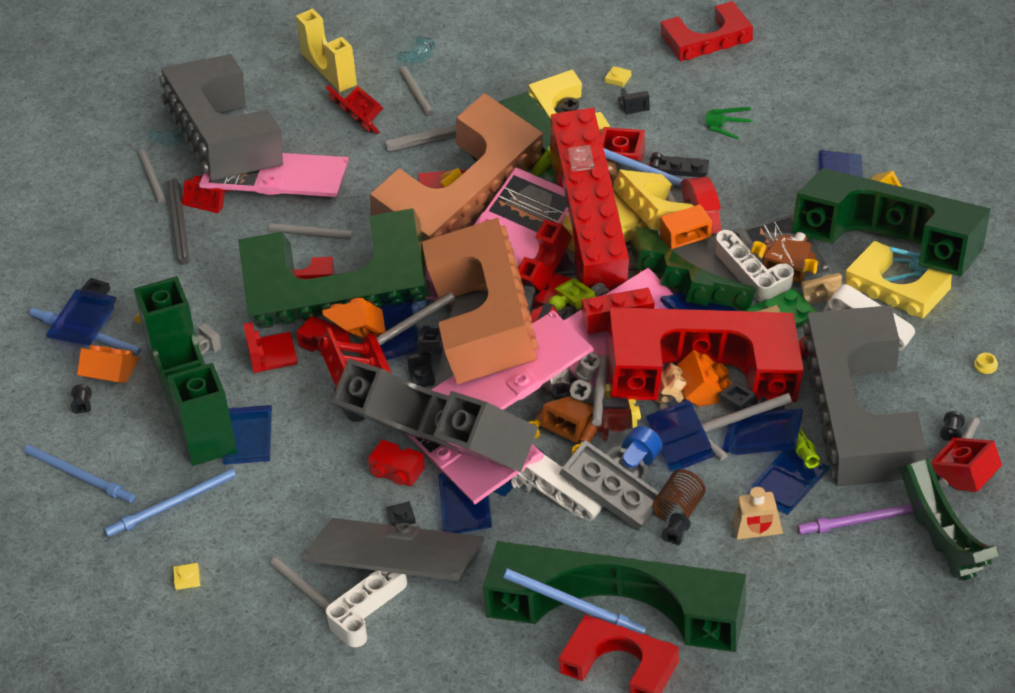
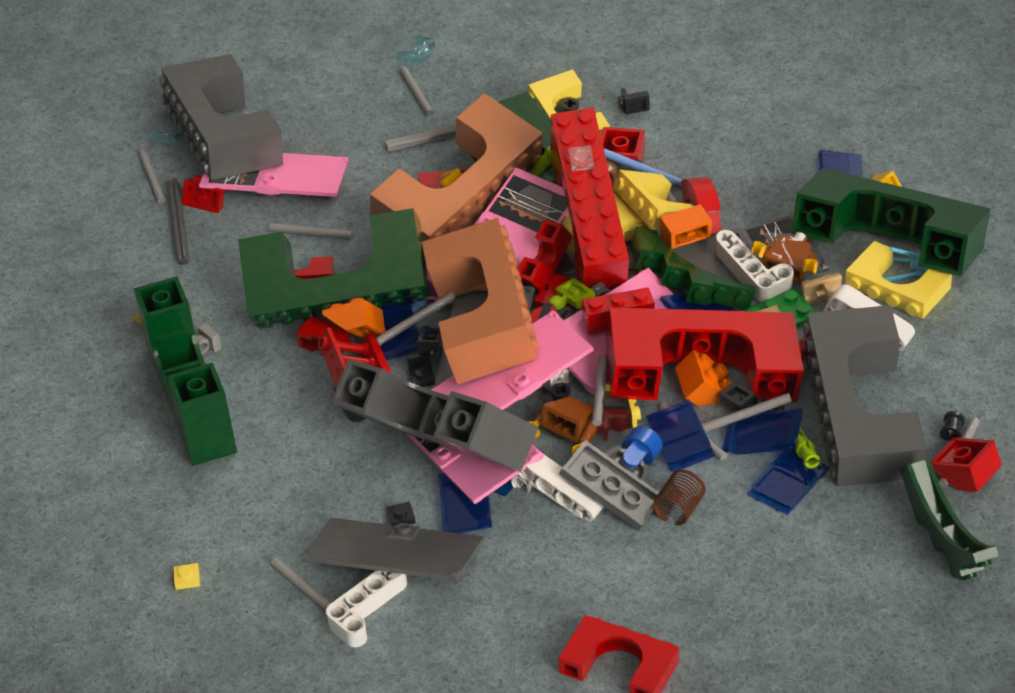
(50, 317): medium blue bar -> none
(81, 396): black bush -> none
(82, 317): clear blue piece -> none
(96, 286): black plate -> none
(107, 363): orange slope -> none
(112, 489): medium blue bar -> none
(128, 521): medium blue bar -> none
(252, 434): clear blue piece -> none
(269, 351): red bracket -> none
(331, 59): light yellow arch -> none
(360, 104): red bracket -> none
(396, 464): red brick -> none
(576, 388): light grey bush -> none
(587, 367): light grey bush -> none
(618, 76): light yellow plate -> none
(619, 620): medium blue bar -> none
(671, 384): tan hips -> none
(678, 525): black bush -> none
(680, 166): black plate -> none
(690, 44): red arch -> none
(699, 601): dark green arch -> none
(716, 118): green plant -> none
(756, 515): tan torso -> none
(824, 524): medium lavender bar -> none
(986, 363): light yellow plate -> none

